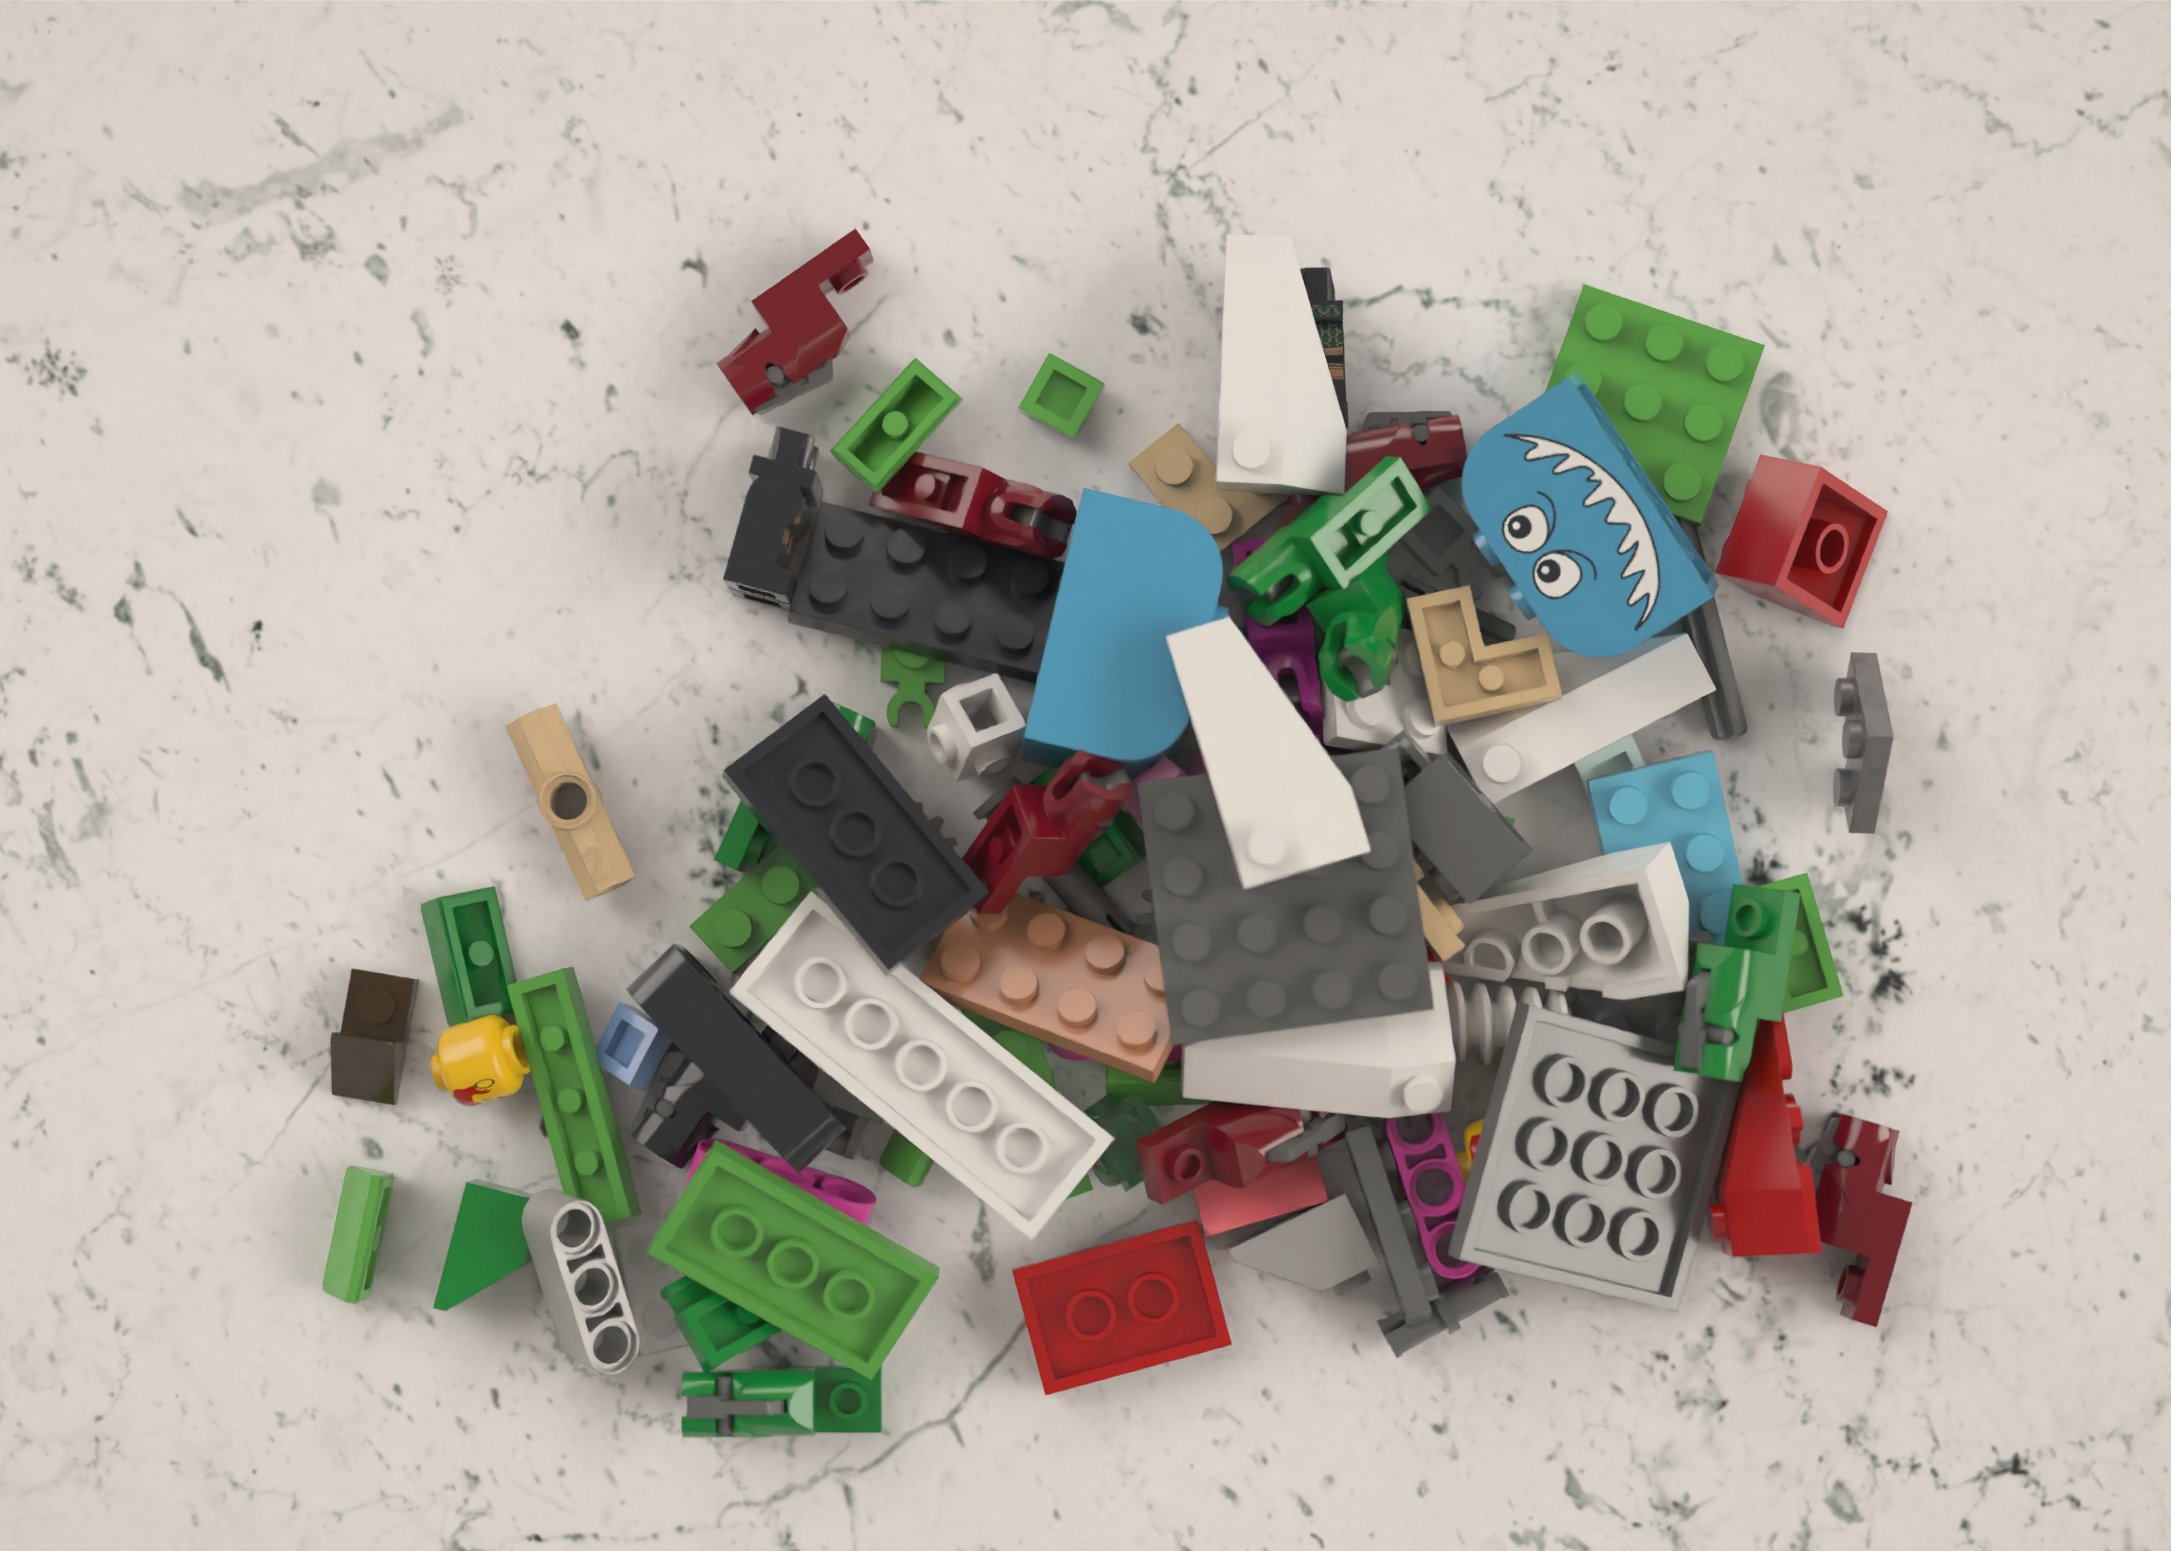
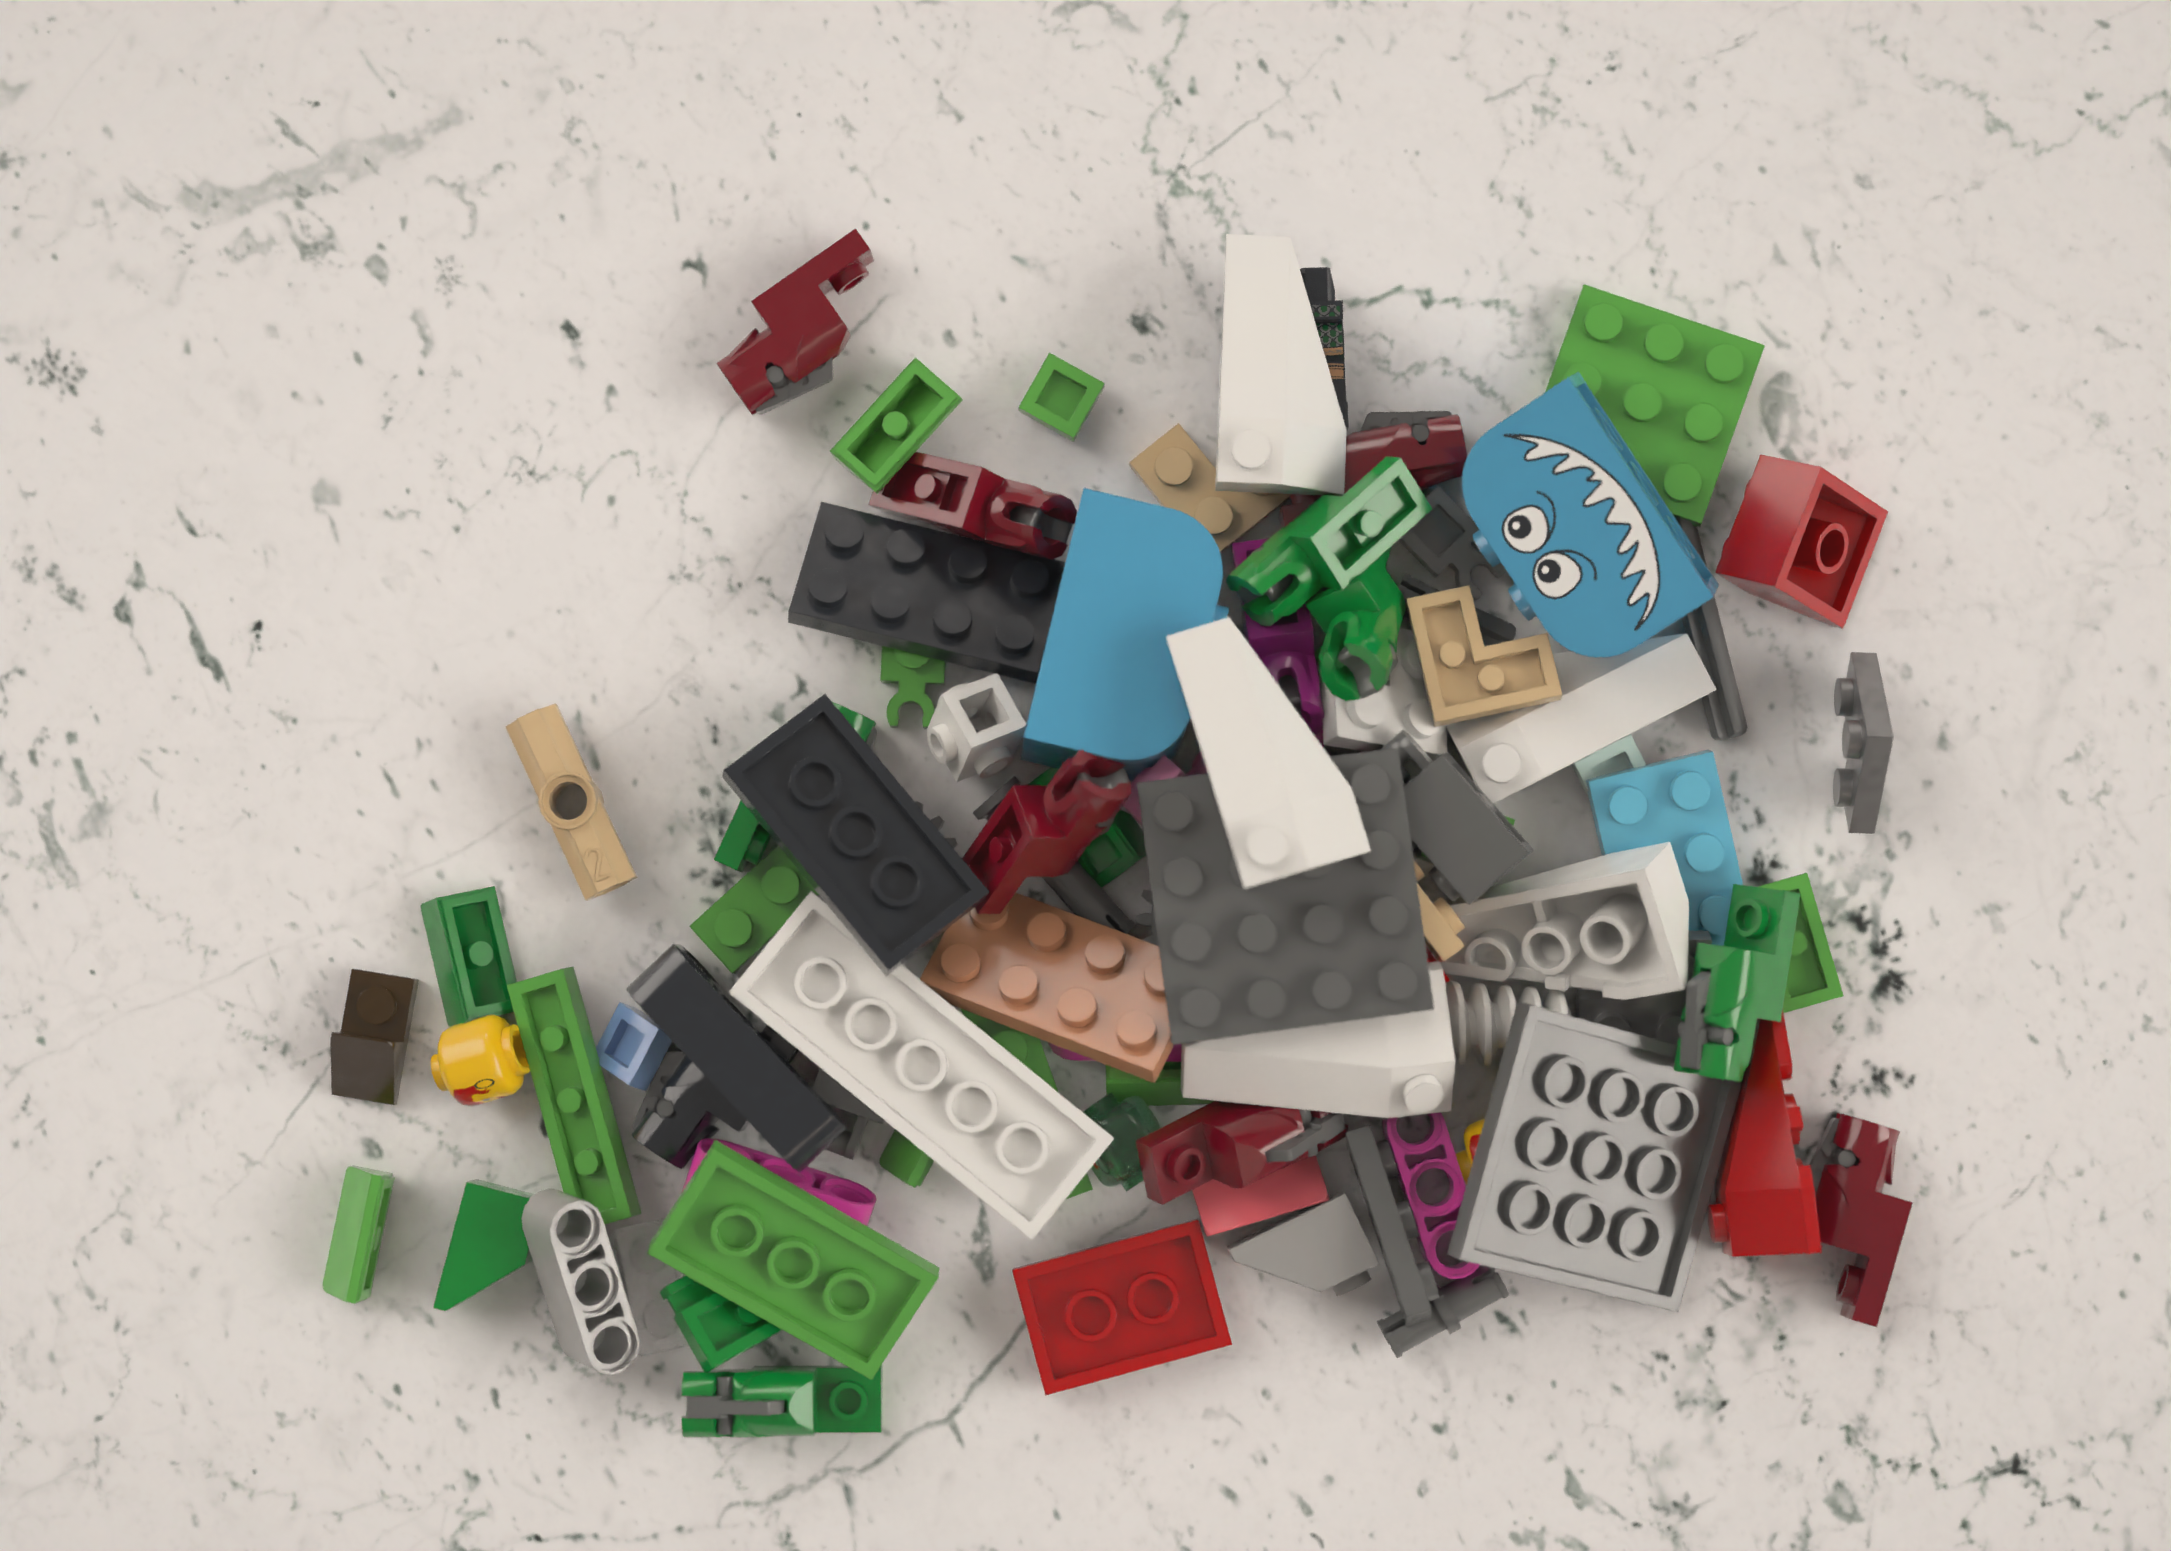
(774, 519): black hips -> none

